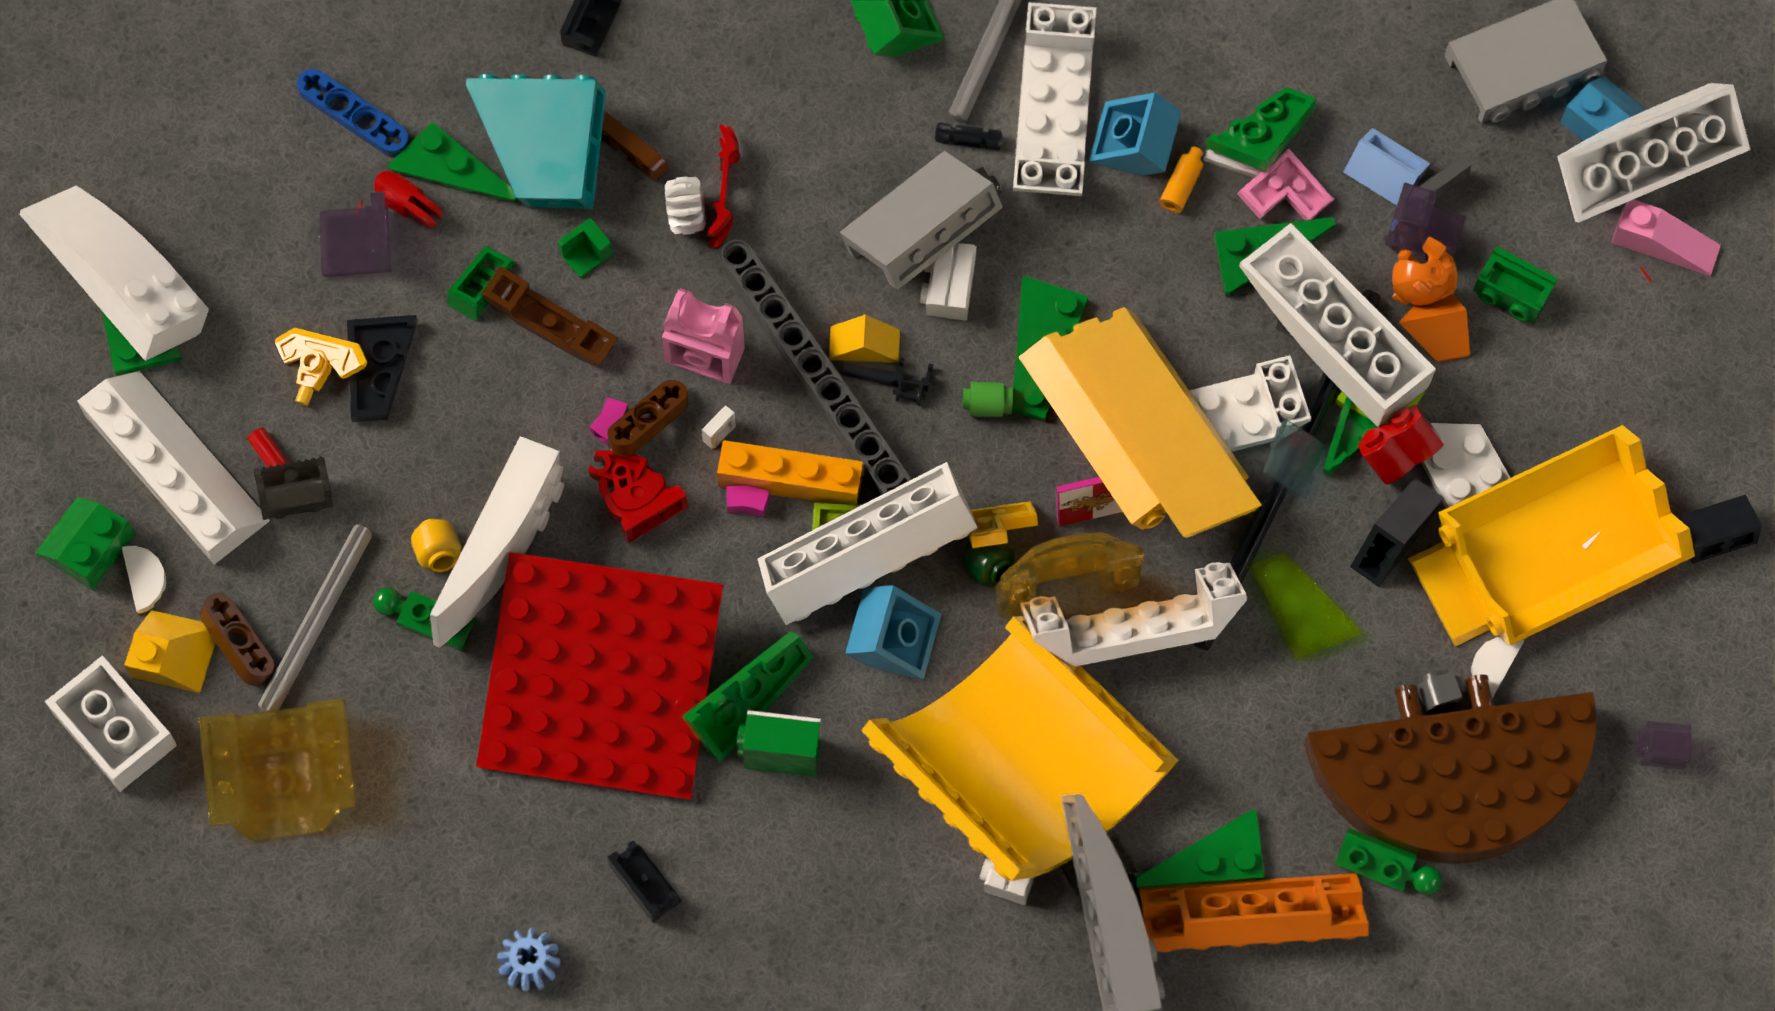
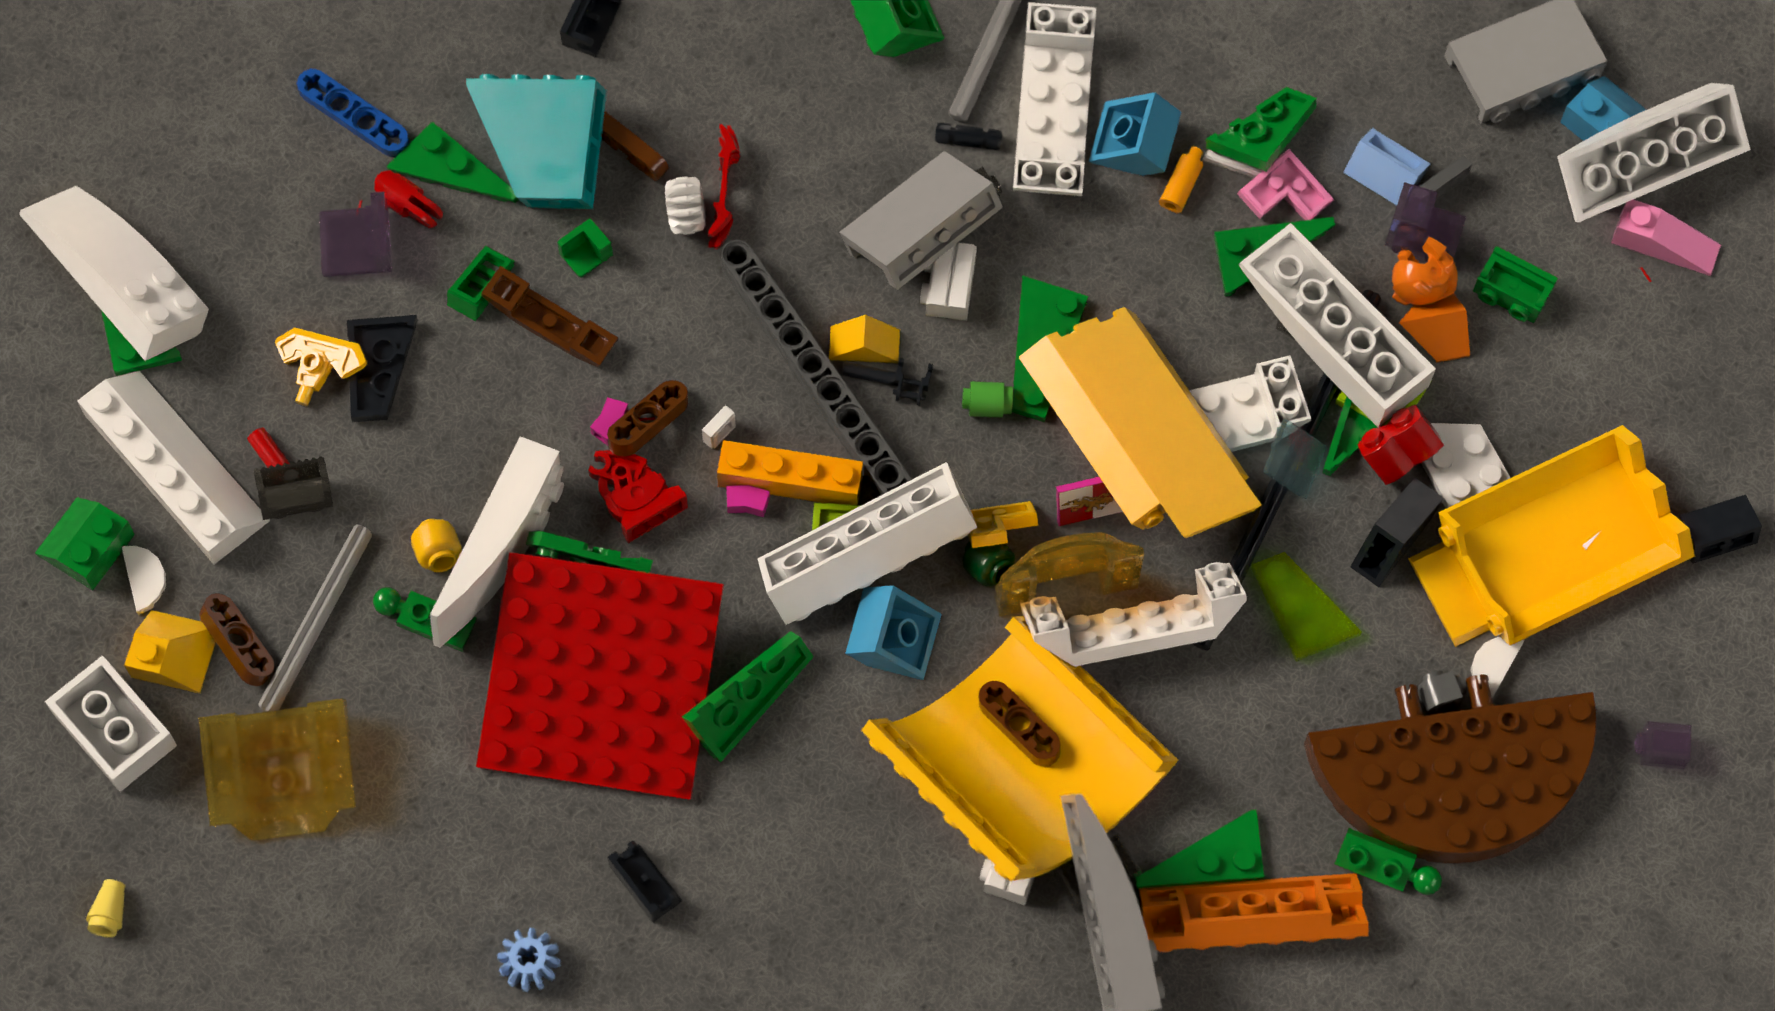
(107, 910): none -> light yellow cone
(552, 545): none -> green wing
(703, 337): bright pink brick -> none
(780, 743): green piece -> none
(1019, 738): none -> reddish brown beam

